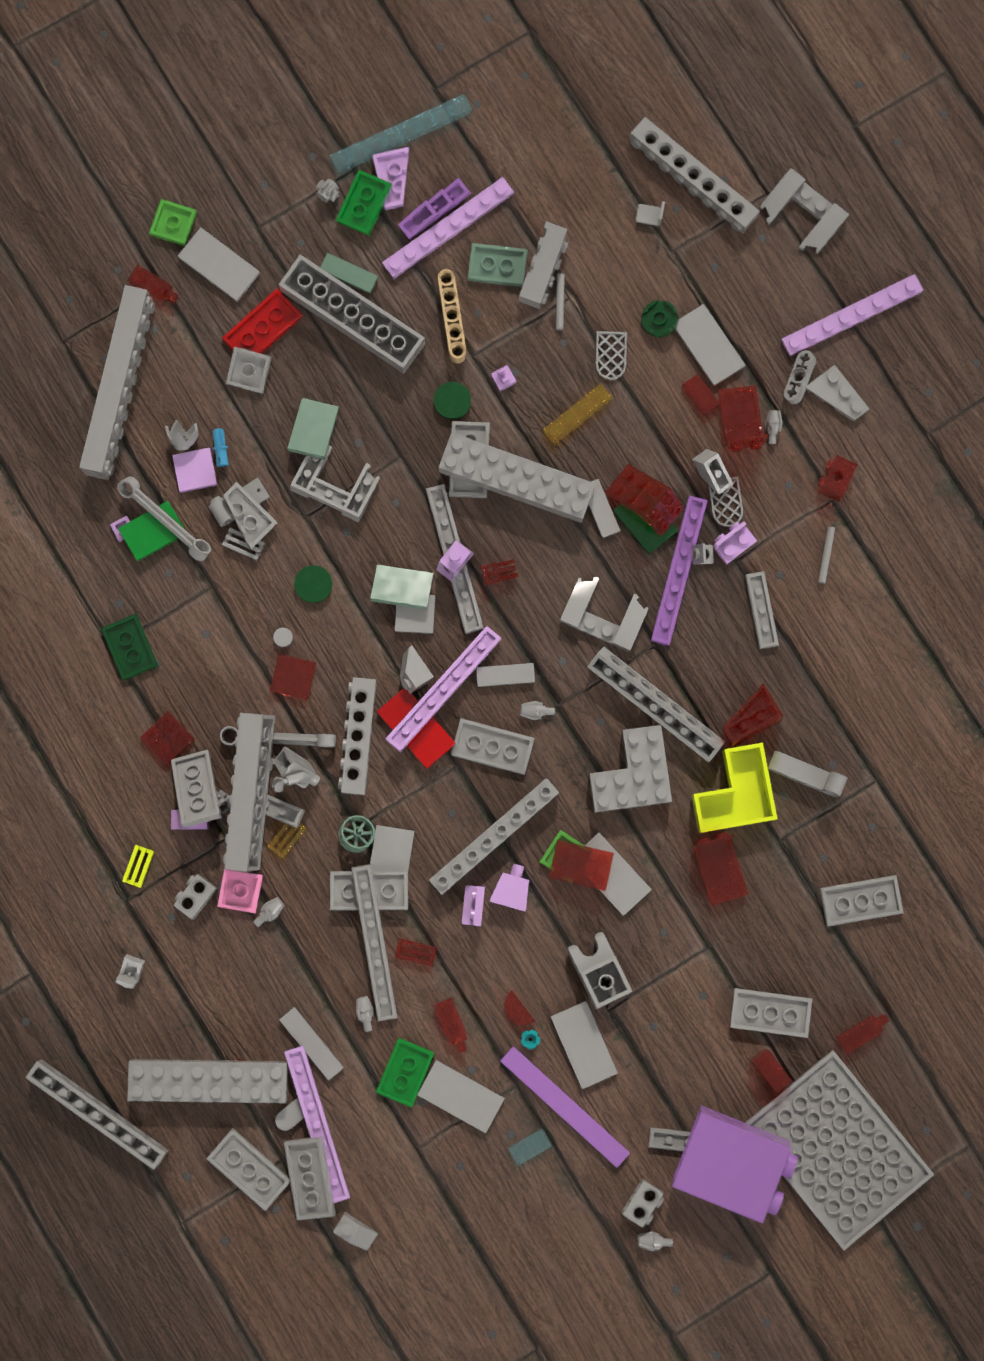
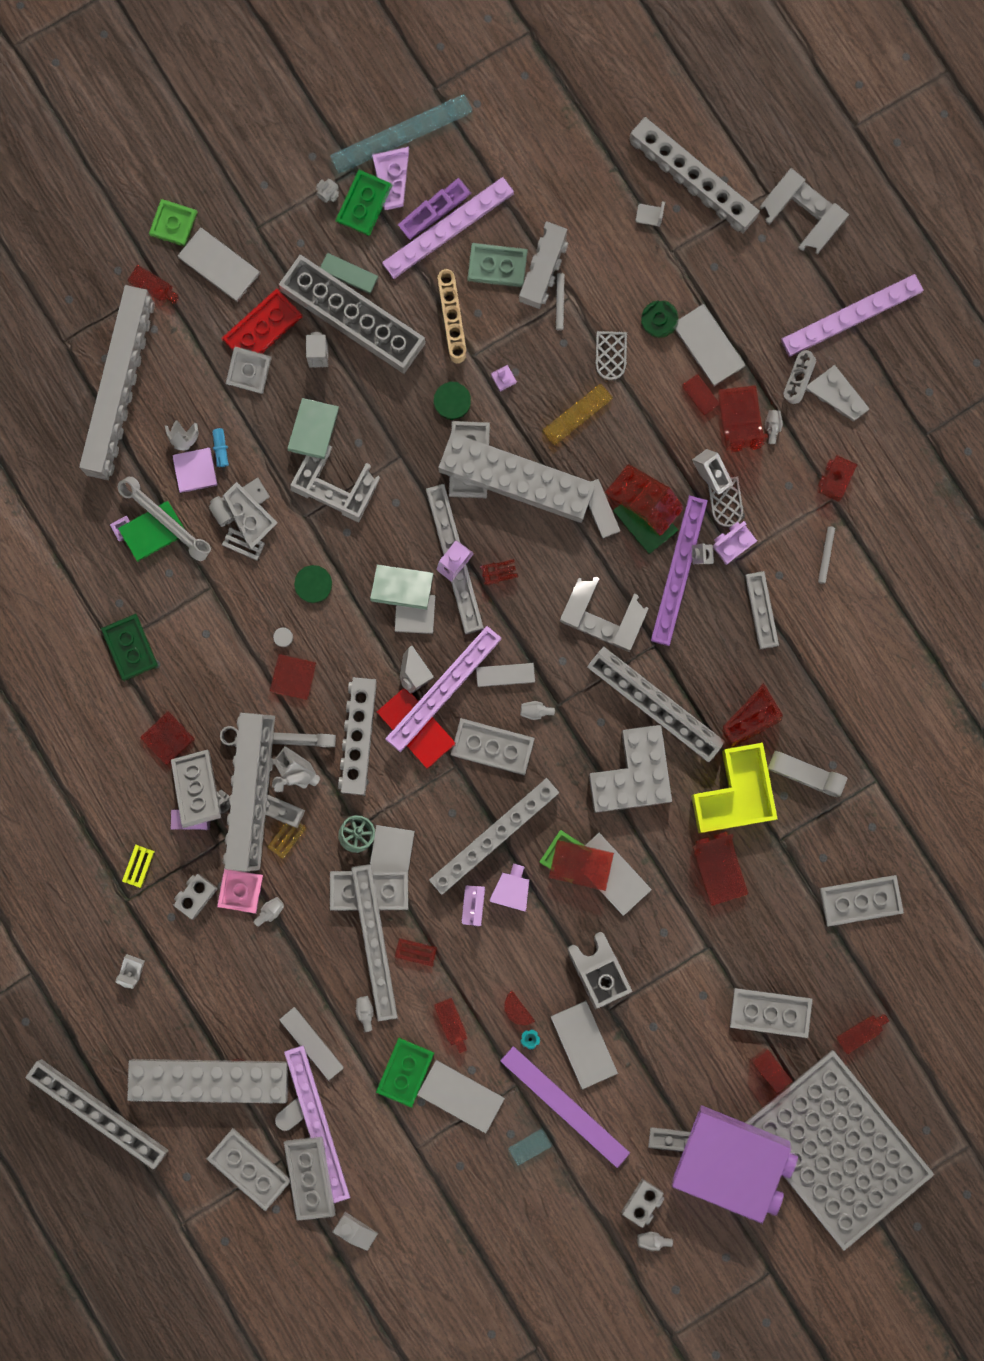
(317, 350): none -> light grey brick

